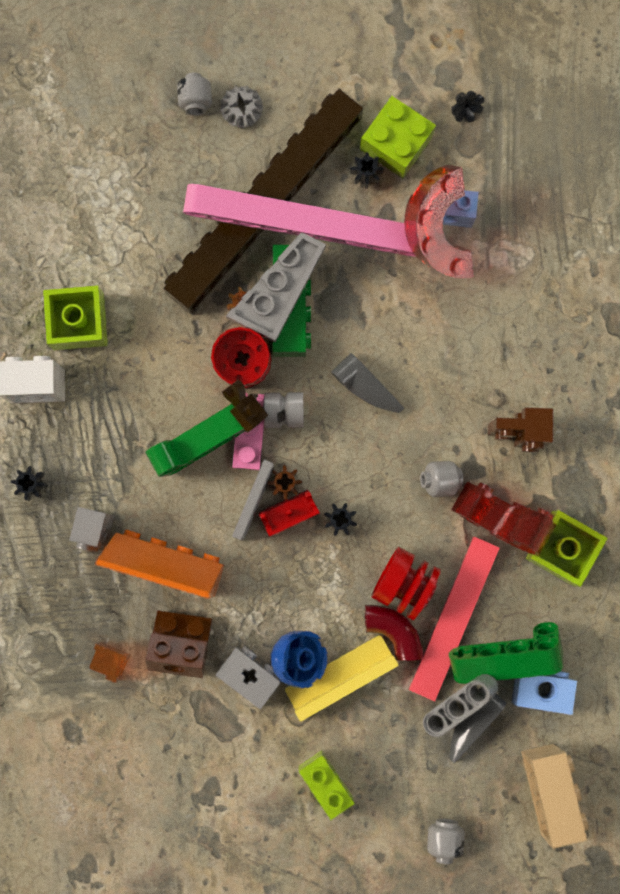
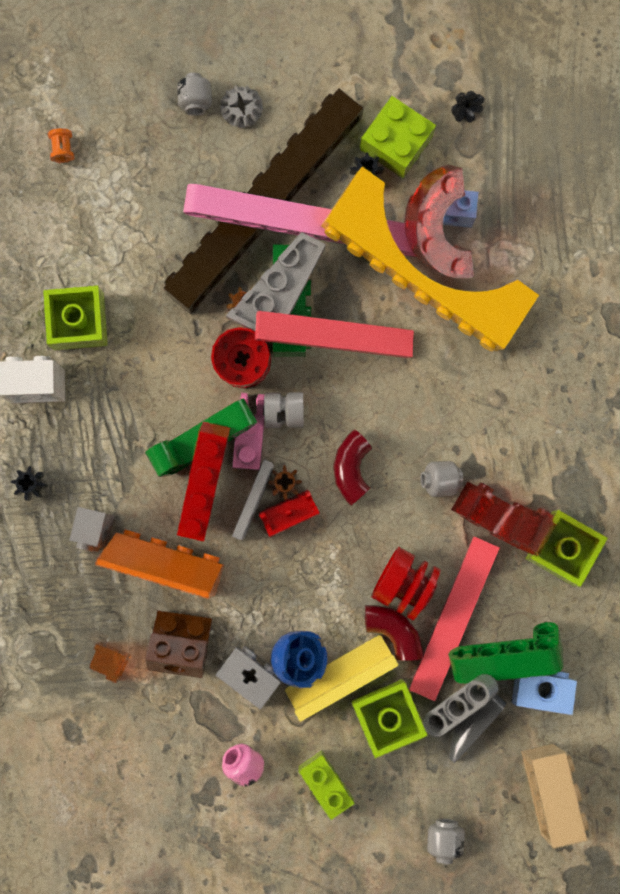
(61, 136): none -> orange bush
(203, 481): none -> red brick
(243, 765): none -> bright pink head
(246, 409): dark brown plate -> none
(333, 334): none -> coral tile
(347, 467): none -> dark red cylinder
(347, 516): black gear -> none
(362, 225): none -> yellow arch
(364, 384): dark grey piece -> none
(389, 718): none -> lime brick
(530, 429): reddish brown brick -> none

